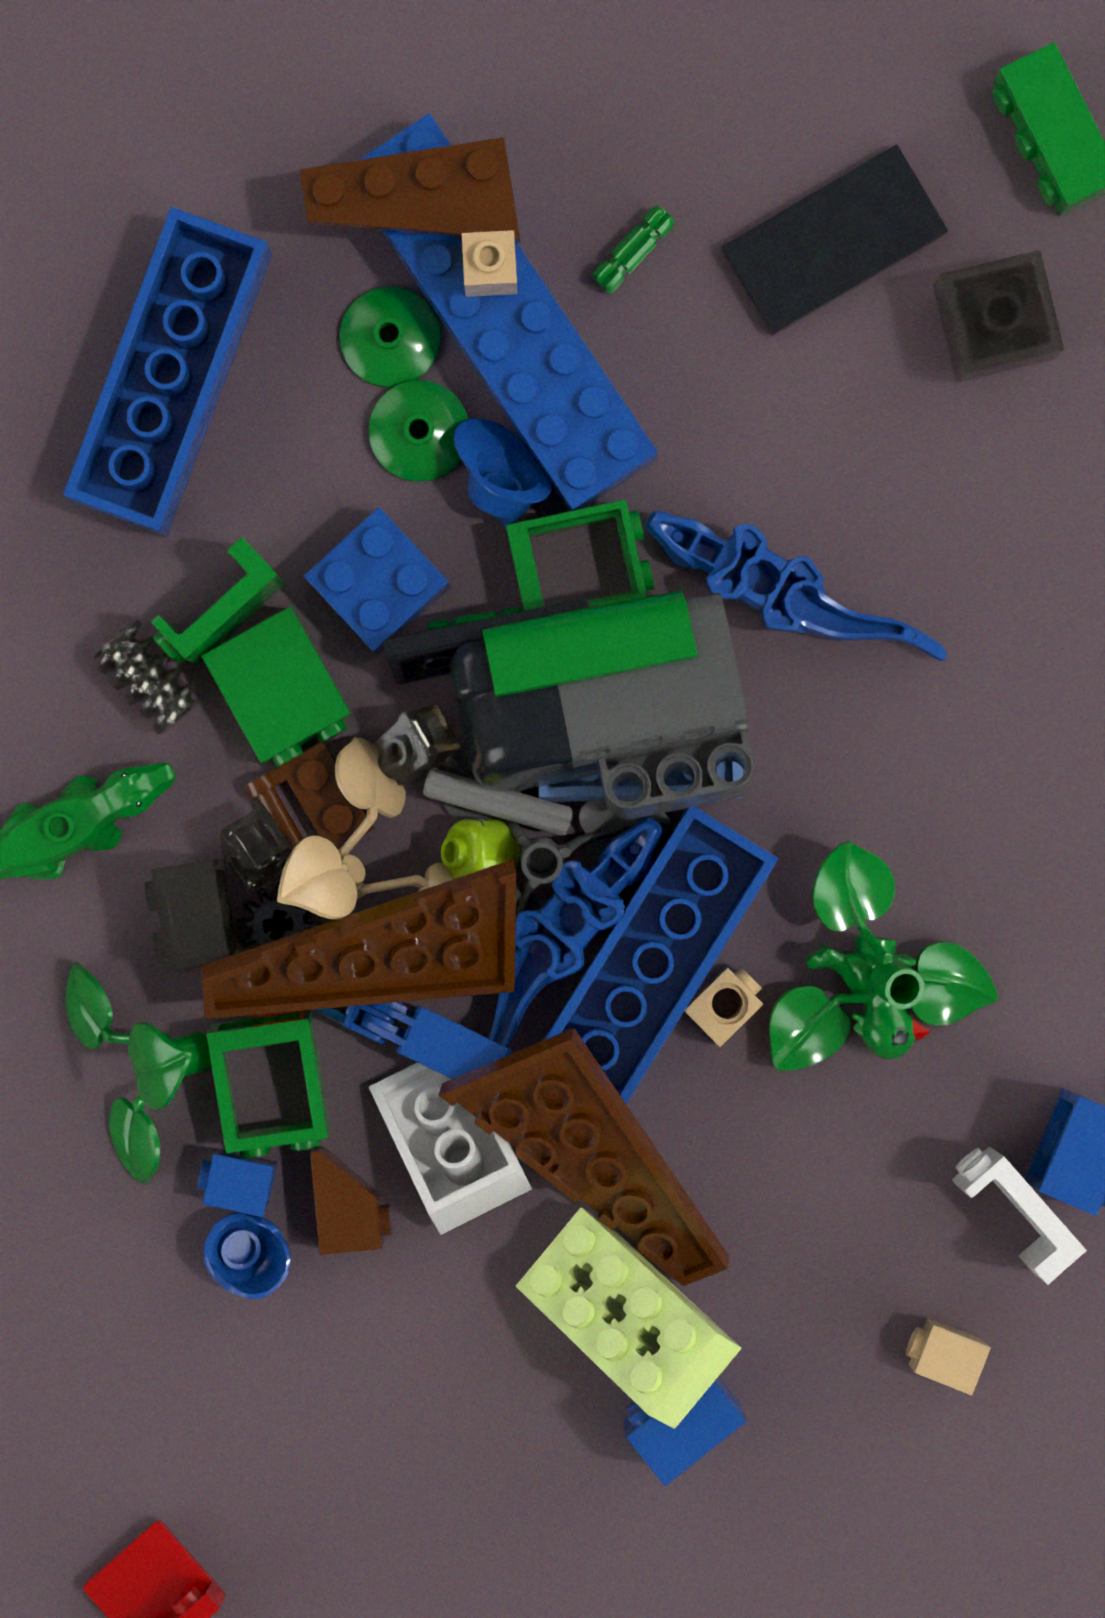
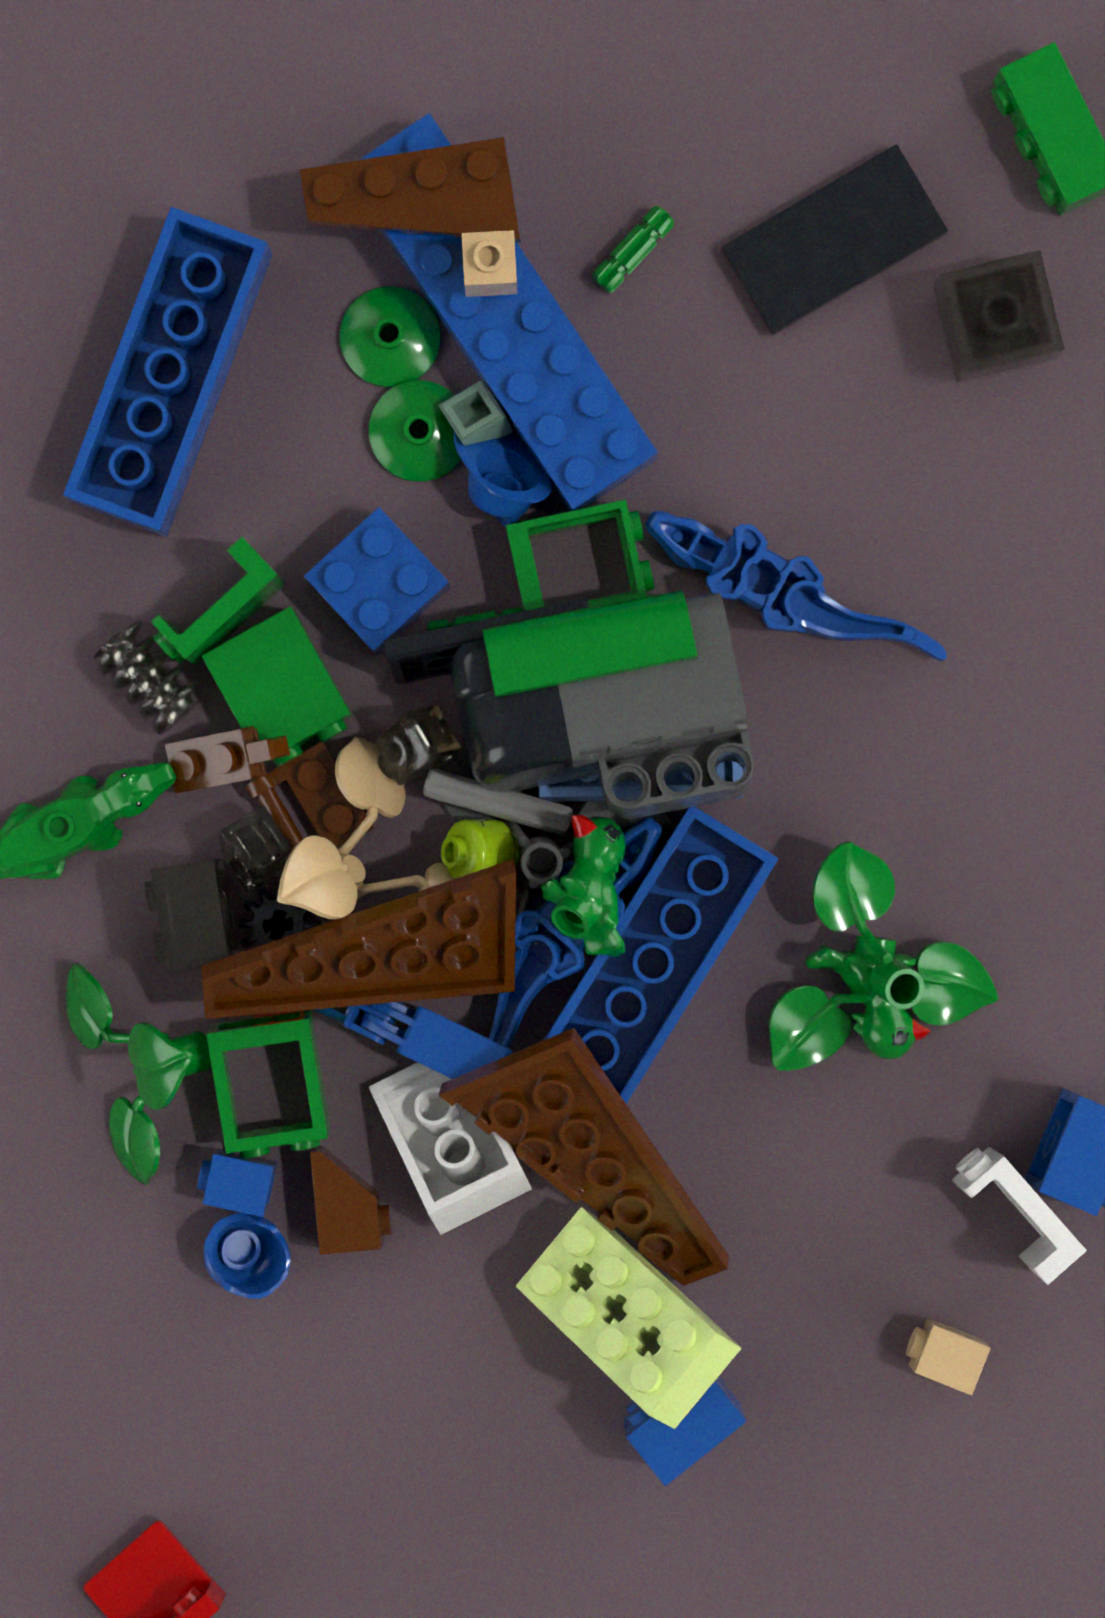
(222, 758): none -> reddish brown hinge
(475, 415): none -> sand green slope
(587, 893): none -> green animal
(720, 1027): tan brick -> none

